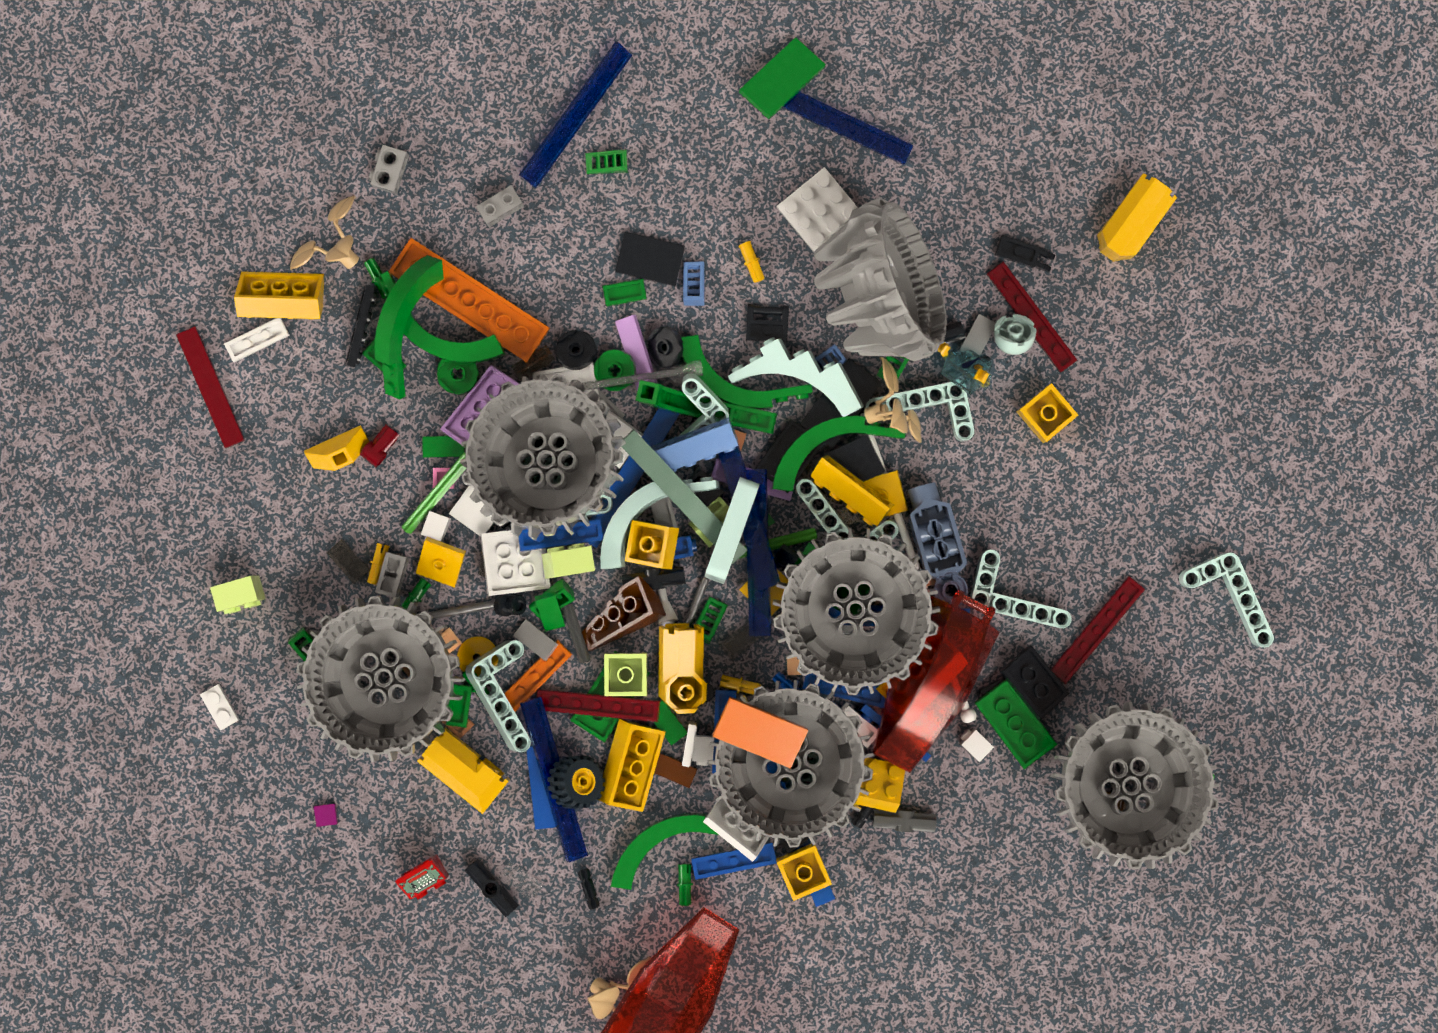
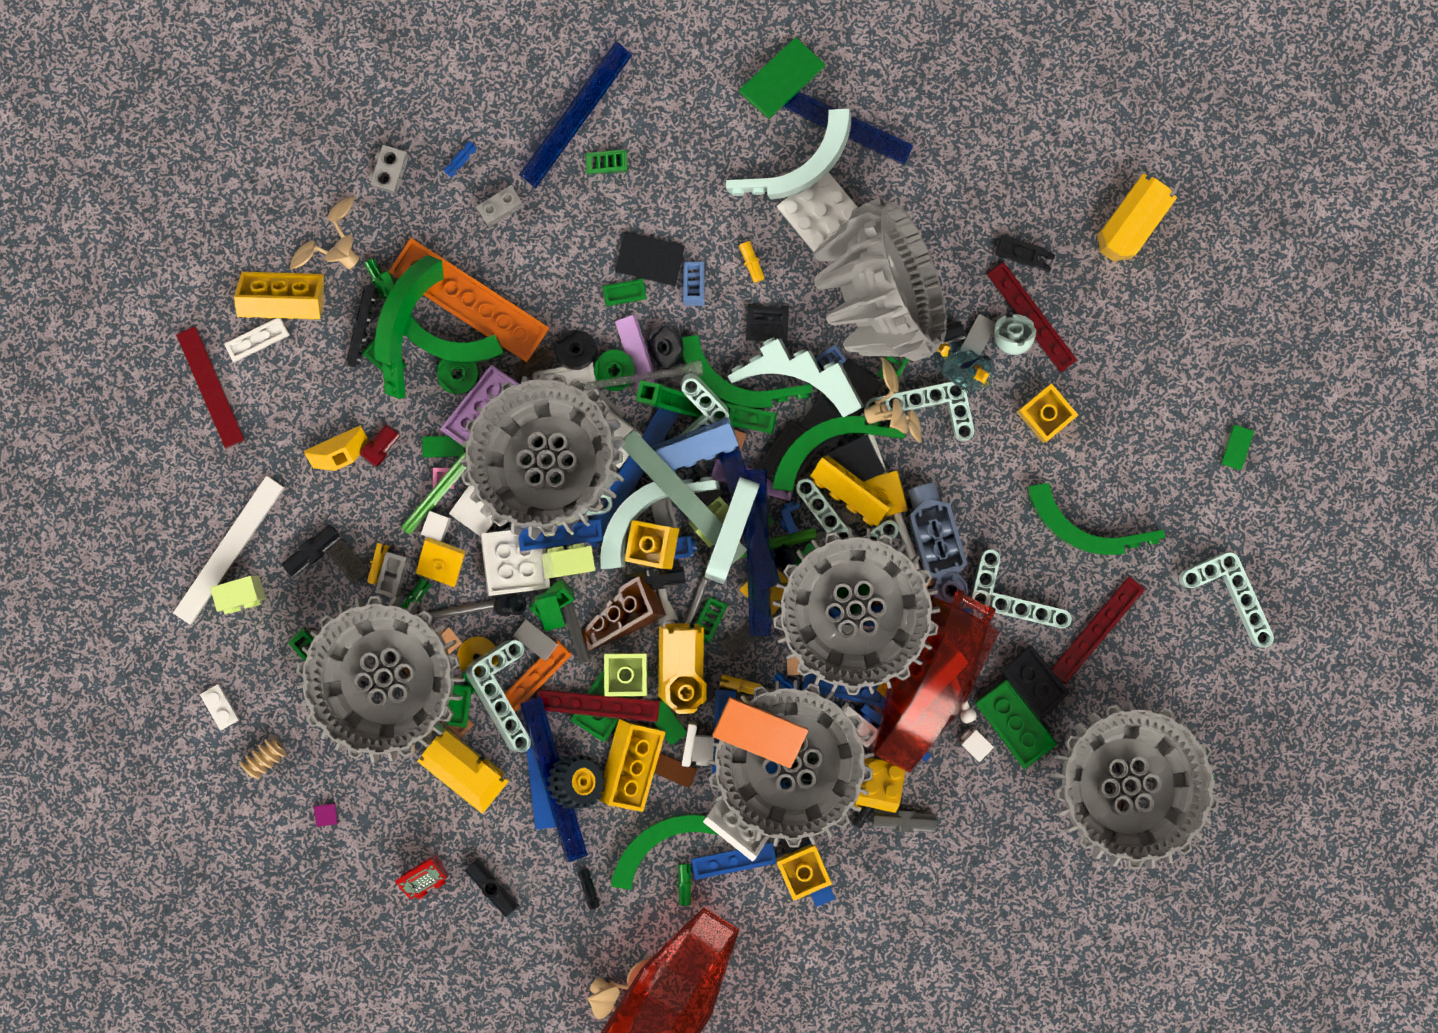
(229, 549): none -> white tile
(264, 758): none -> tan piece
(311, 550): none -> black piece
(460, 159): none -> blue axle
(787, 522): none -> blue bracket
(808, 174): none -> light aqua arch
(1059, 526): none -> green arch
(1237, 447): none -> green tile

